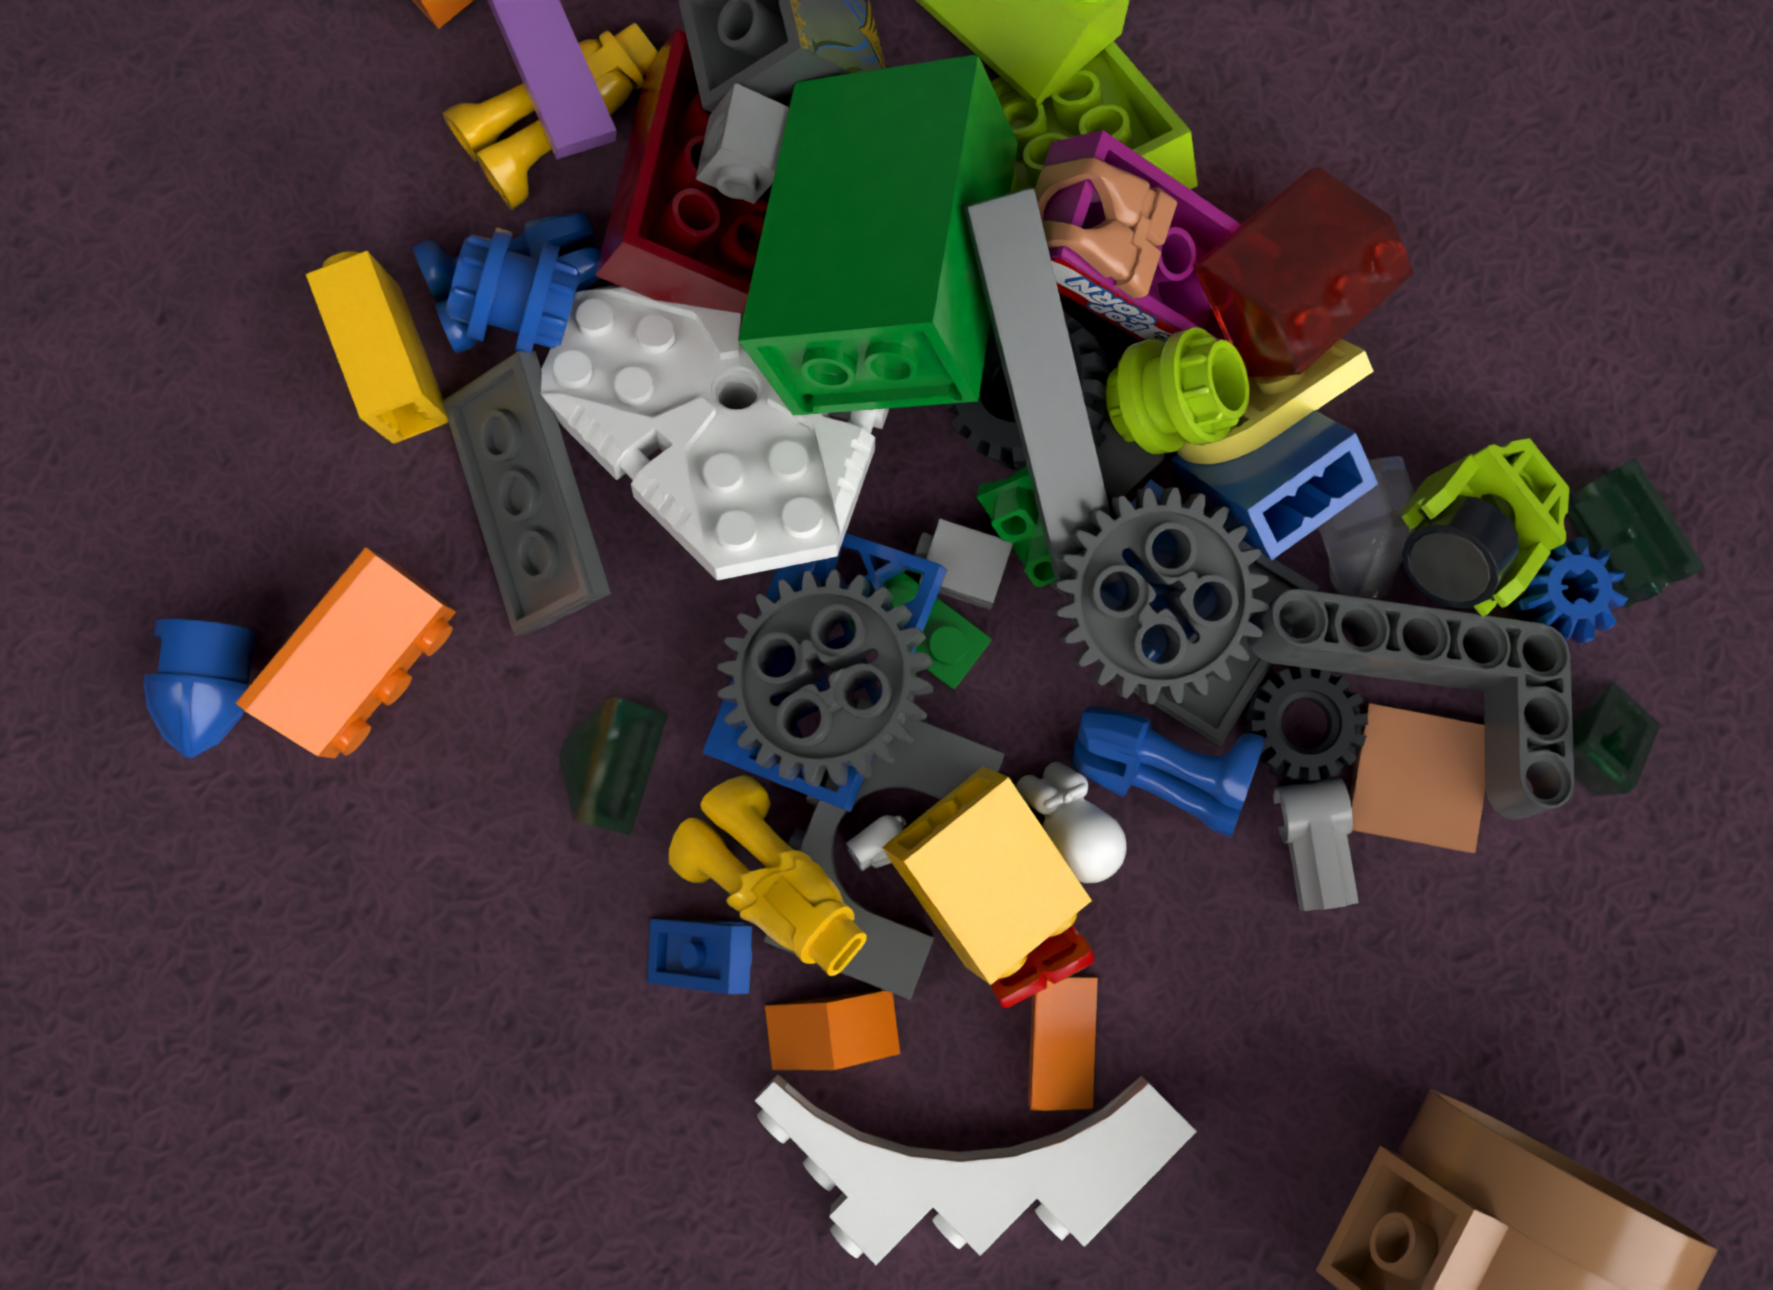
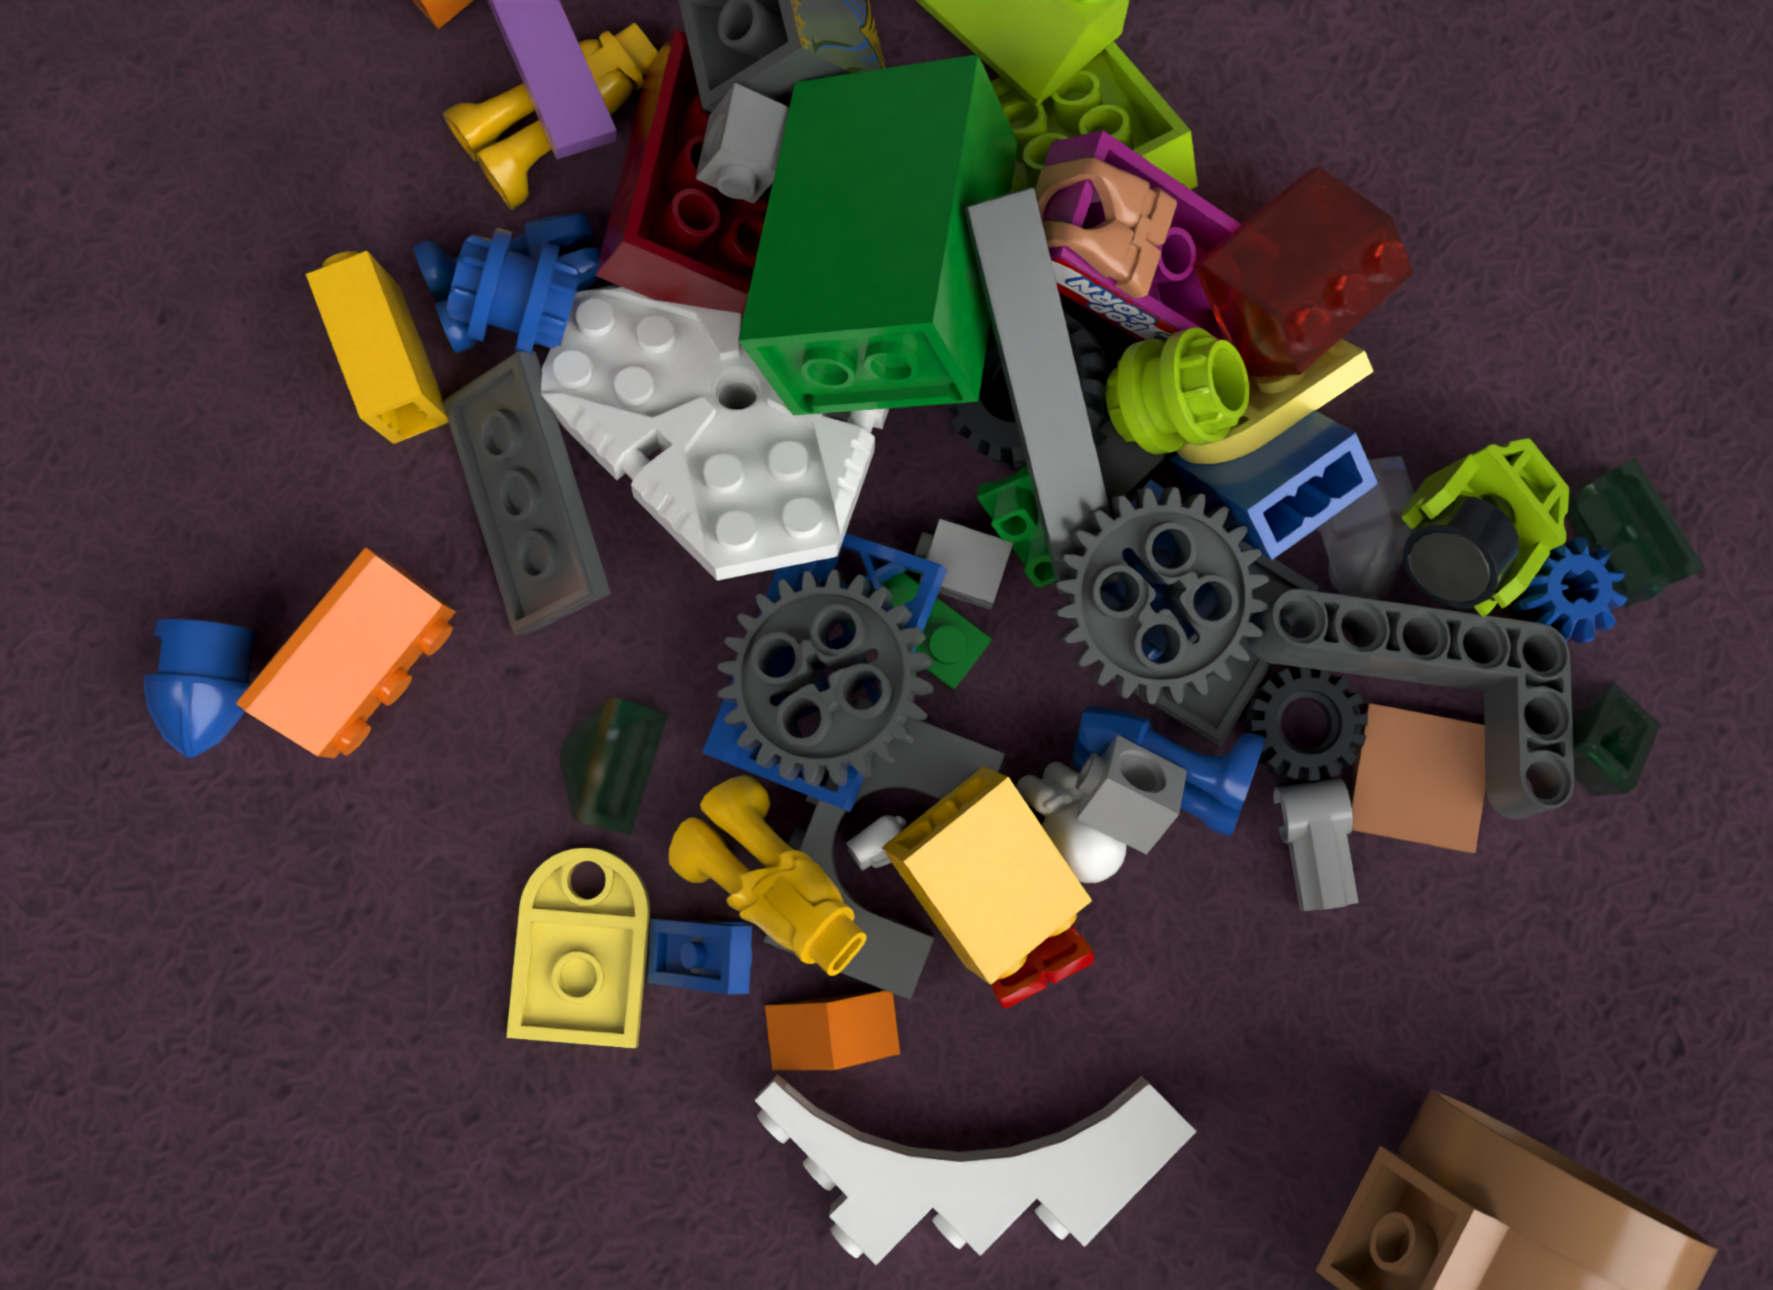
(580, 957): none -> light yellow tile
(1063, 1045): orange slope -> none
(1130, 794): none -> light grey brick

